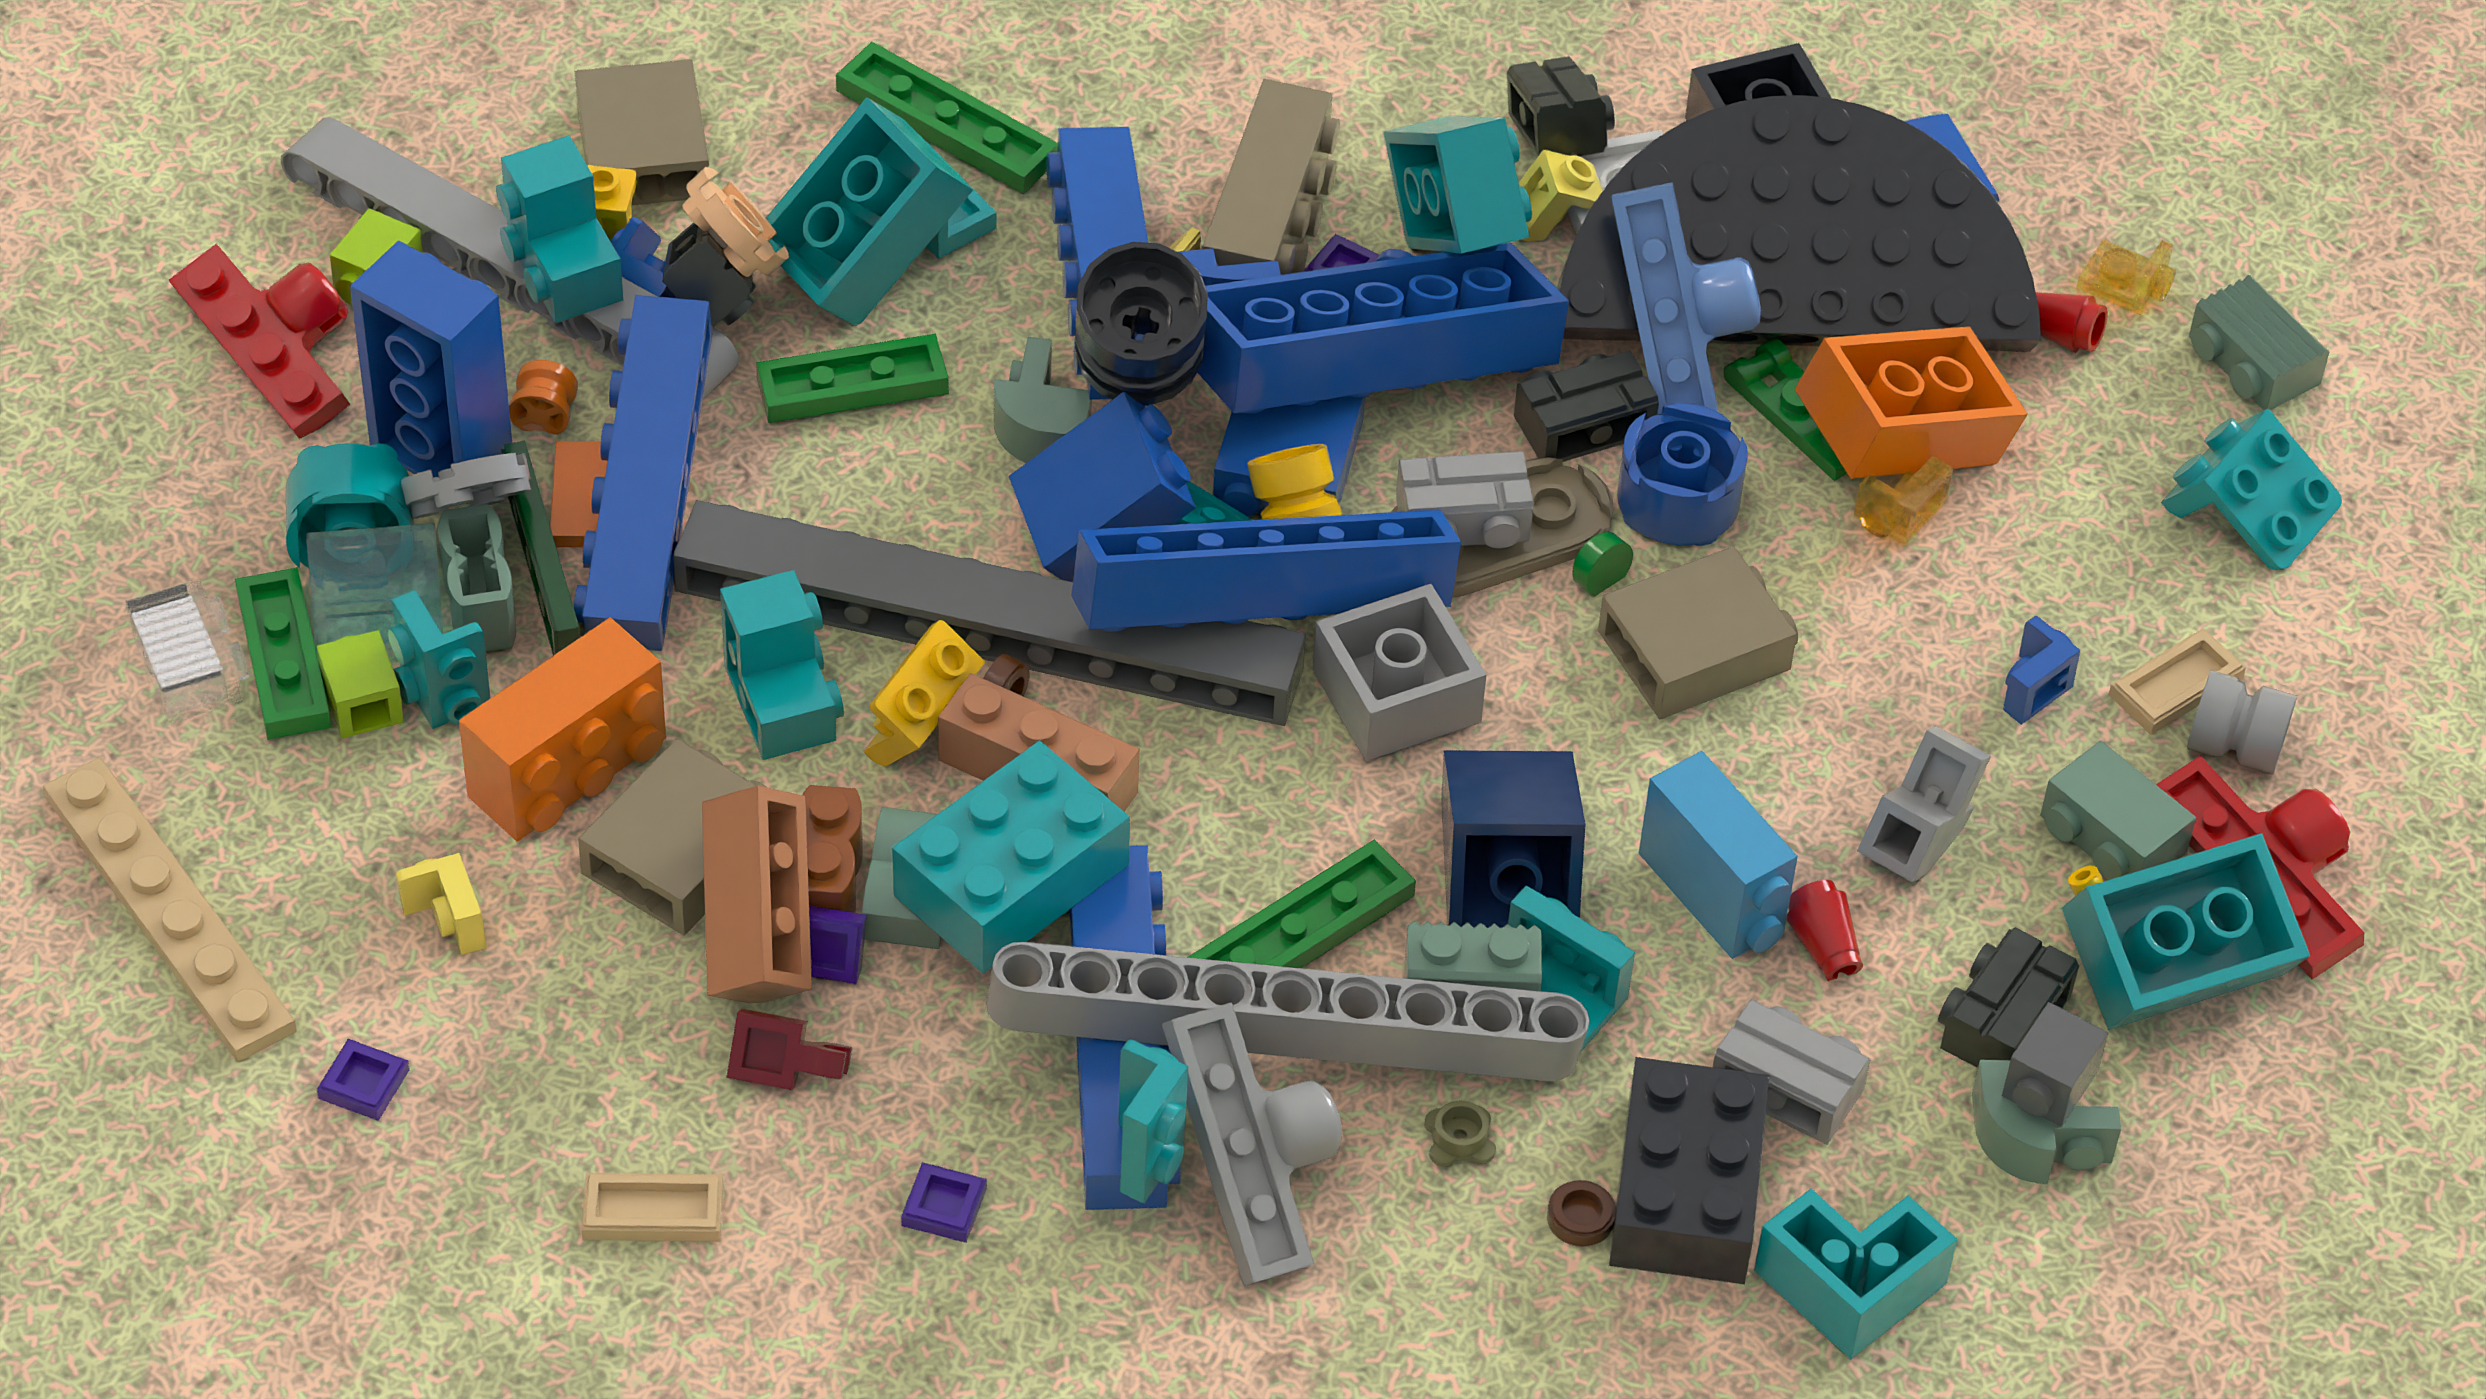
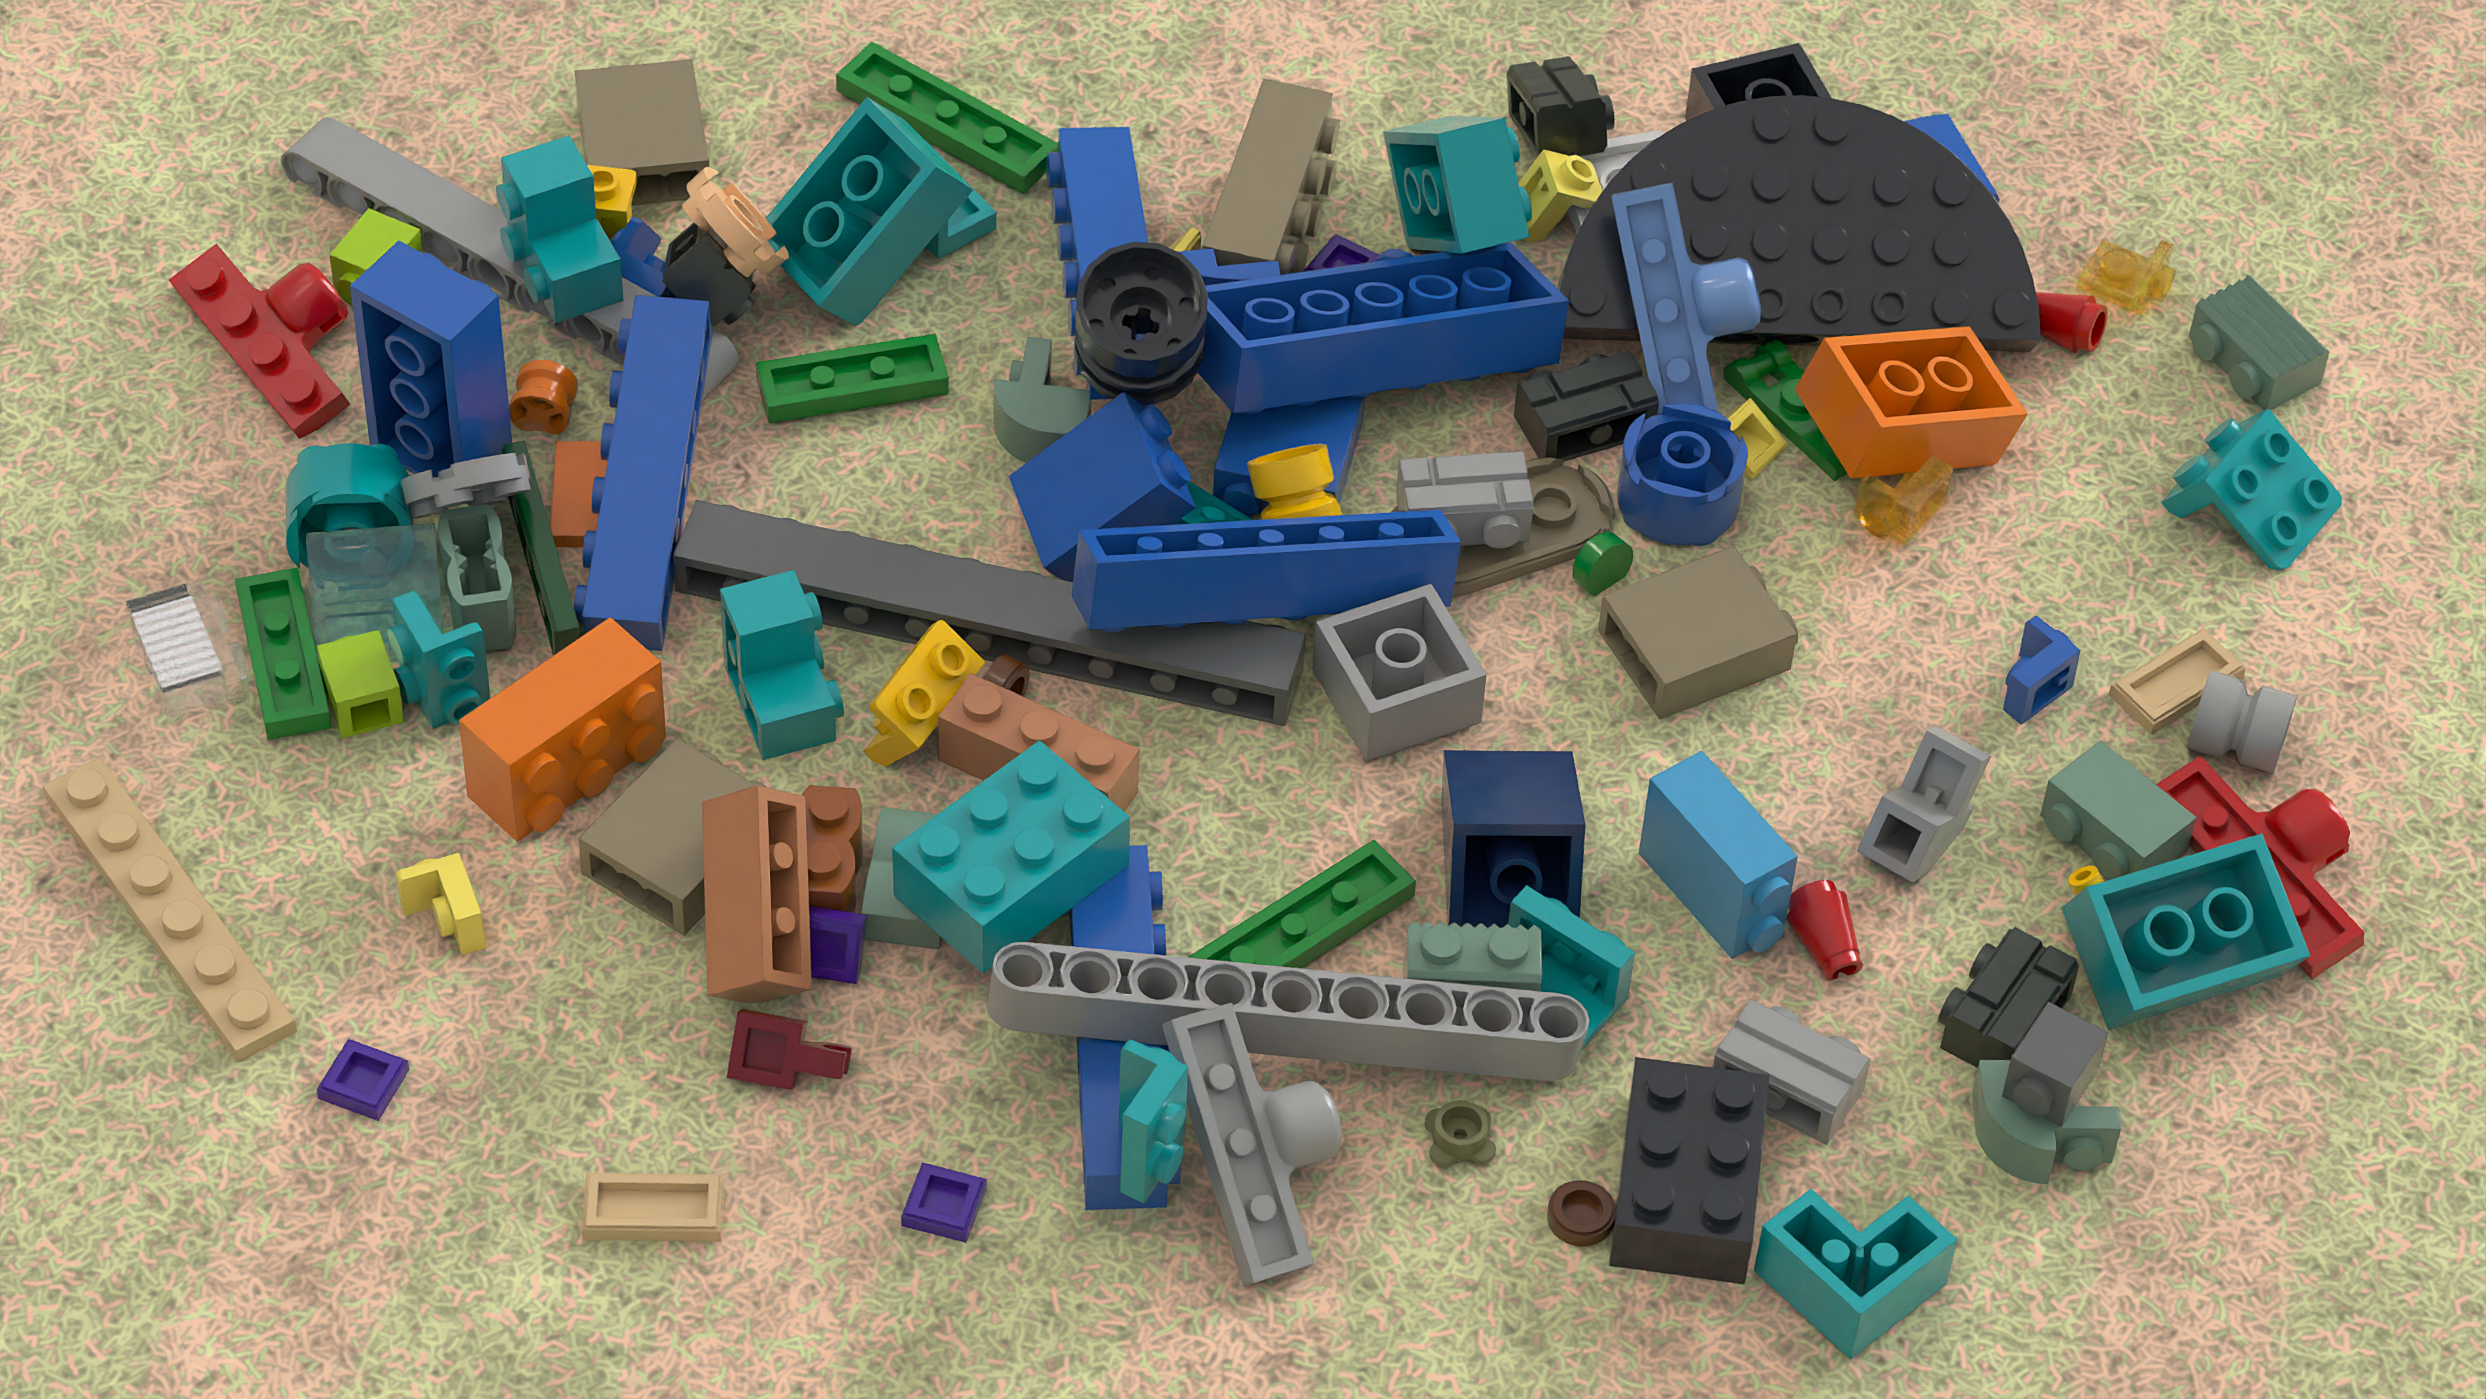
(1759, 434): none -> light yellow slope

